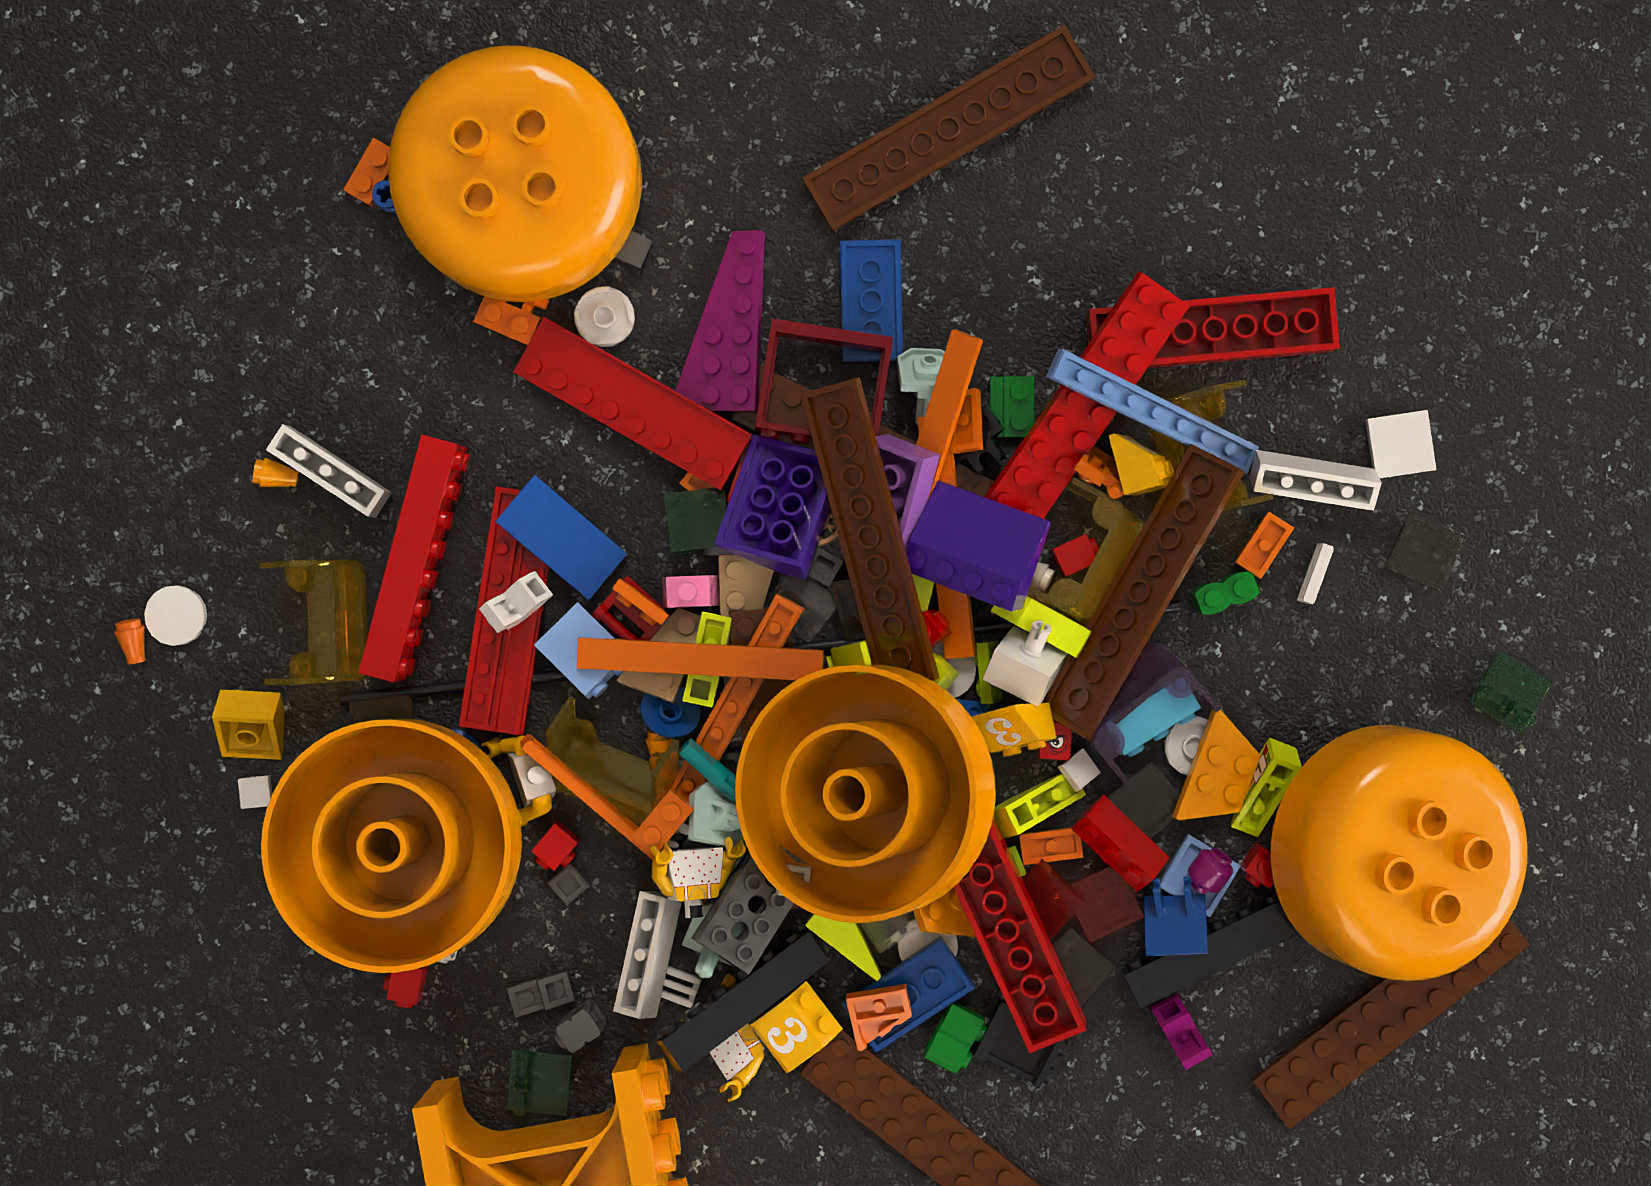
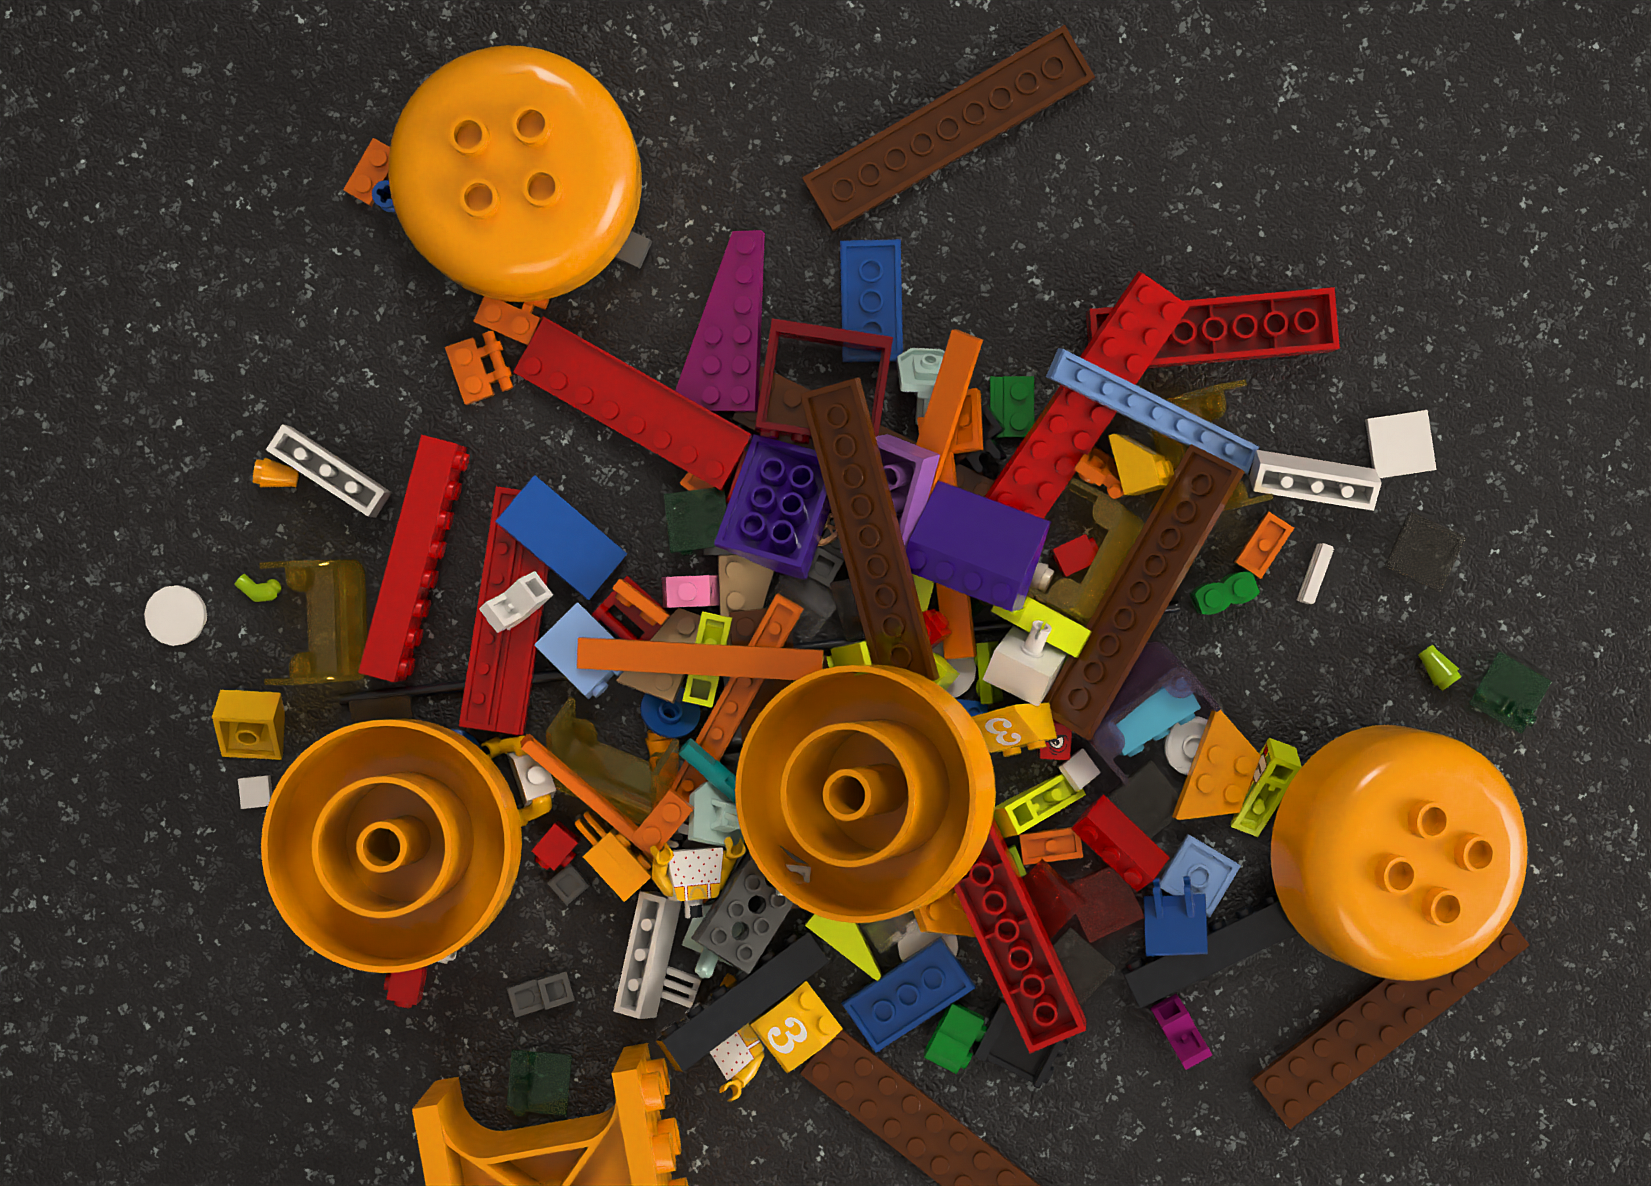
(131, 639): orange cone -> none
(258, 592): none -> lime arm
(470, 369): none -> orange plate
(580, 1026): dark grey brick -> none
(604, 316): white tile -> none
(615, 857): none -> light orange brick
(877, 1012): orange wing -> none
(1210, 871): magenta head -> none
(1258, 866): red brick -> none
(1440, 669): none -> lime cone

